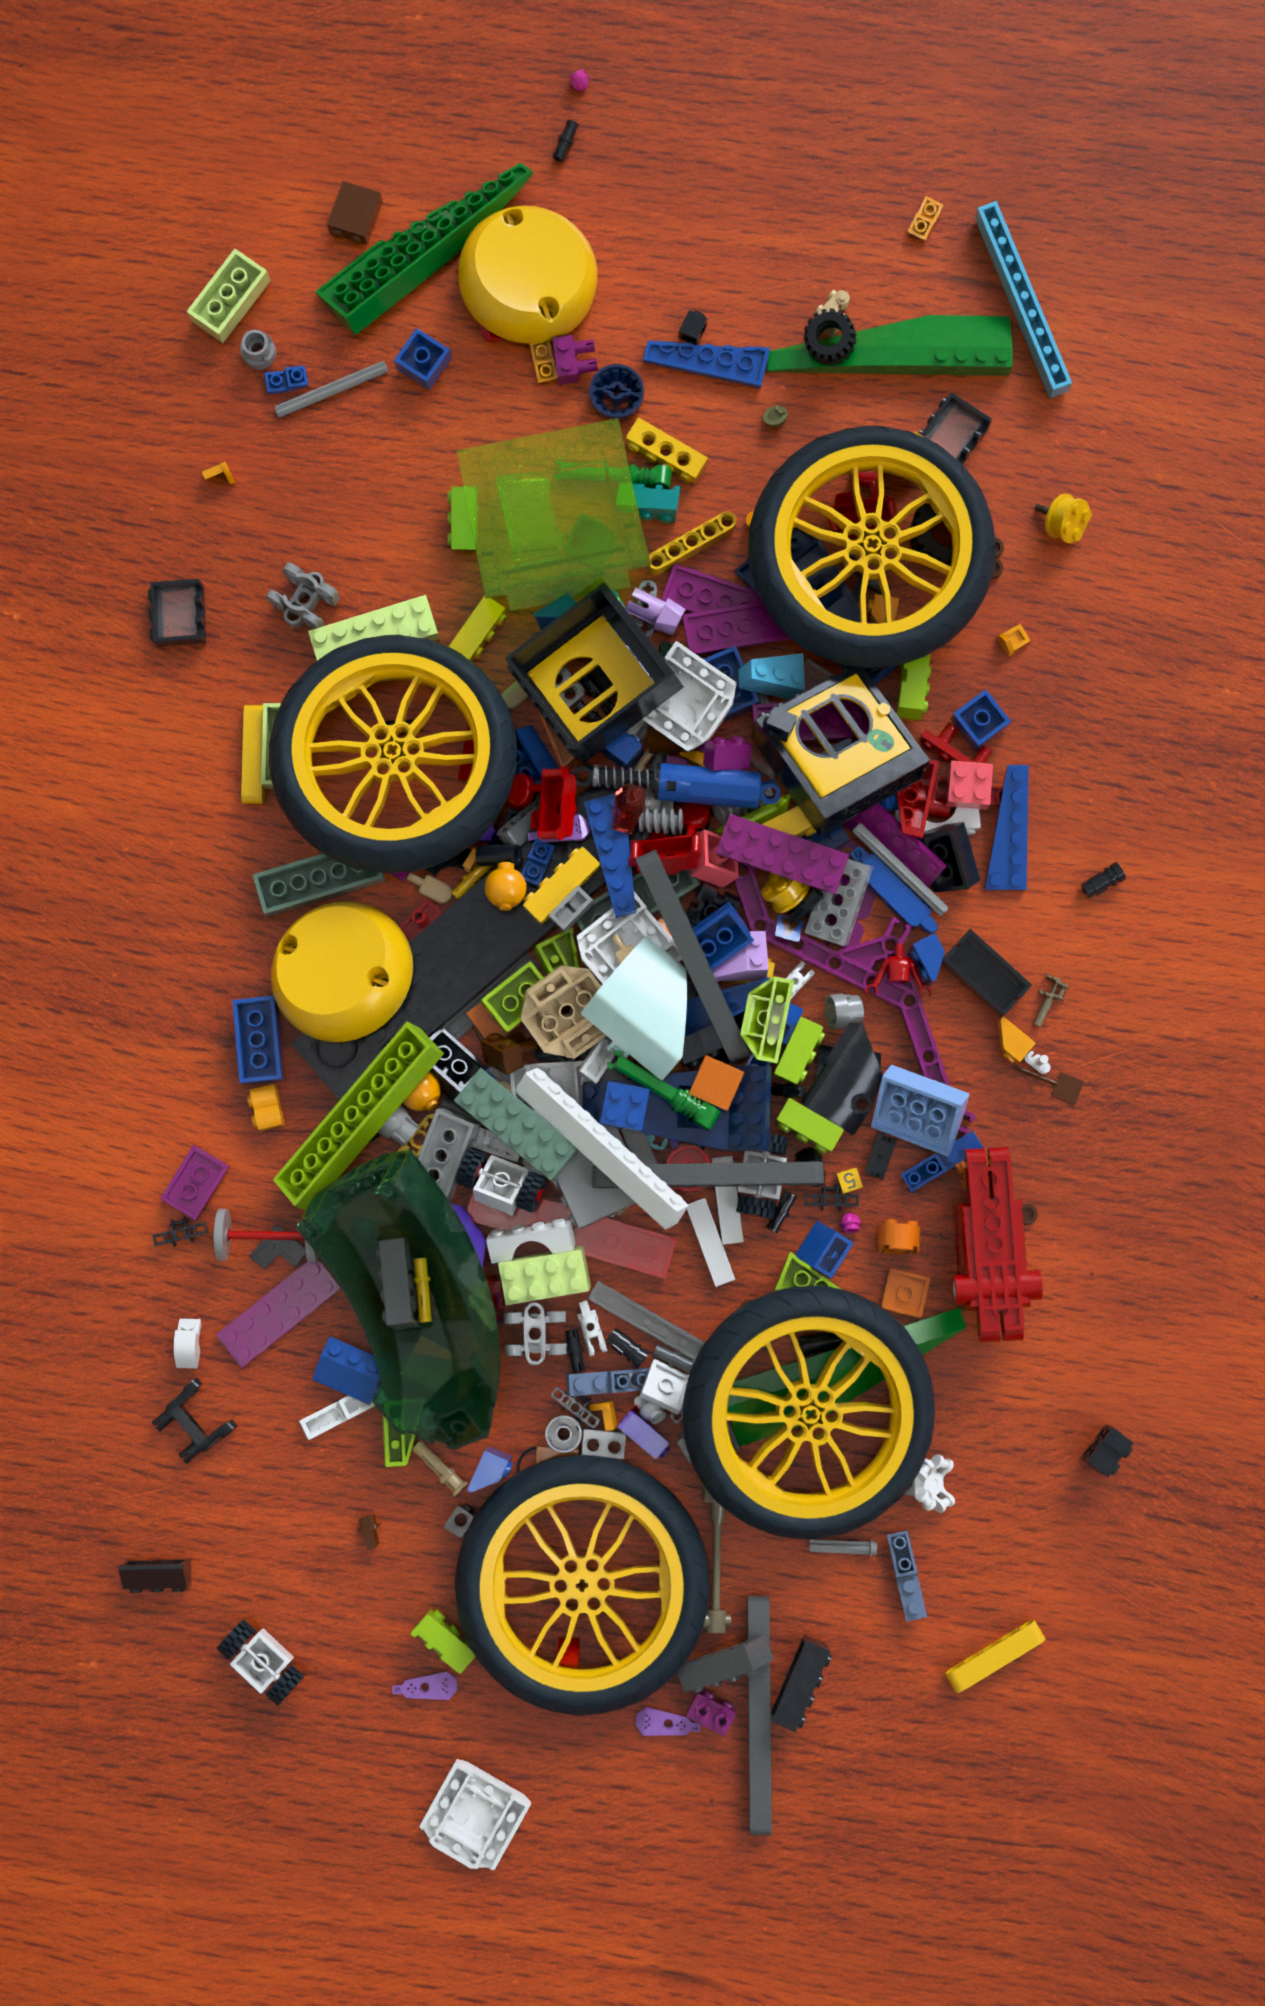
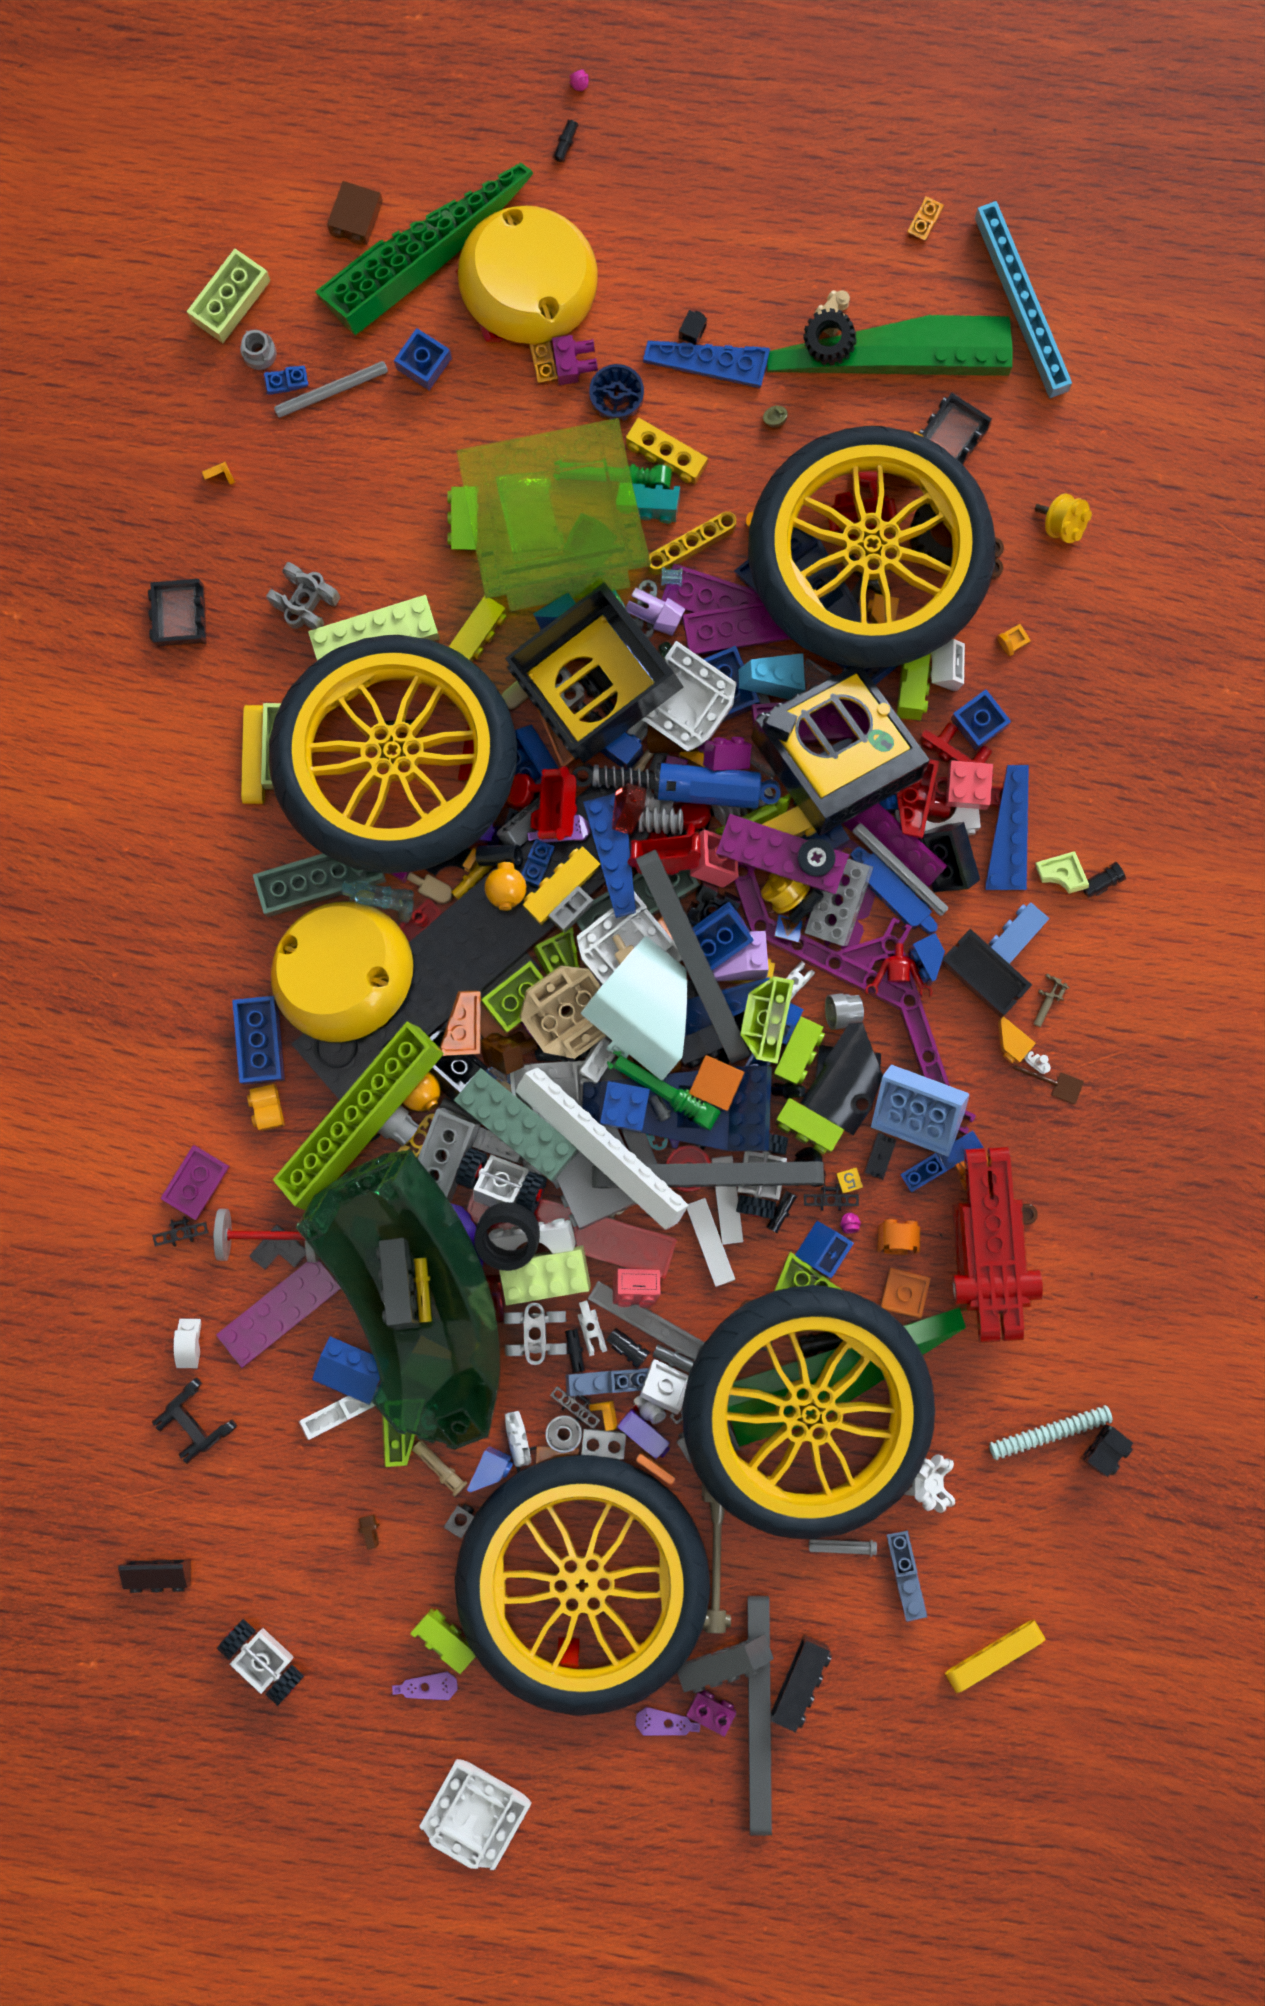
(381, 897): none -> clear light blue piece
(463, 1027): none -> orange wing
(496, 1256): none -> black tyre
(517, 1439): none -> white hinge
(636, 1287): none -> coral brick
(655, 1468): none -> orange tile
(660, 1108): none -> dark grey pin
(671, 576): none -> clear light blue bush
(806, 852): none -> black bush
(949, 665): none -> white slope
(1018, 932): none -> medium blue brick
(1051, 1432): none -> light aqua piece
(1064, 871): none -> yellowish green tile

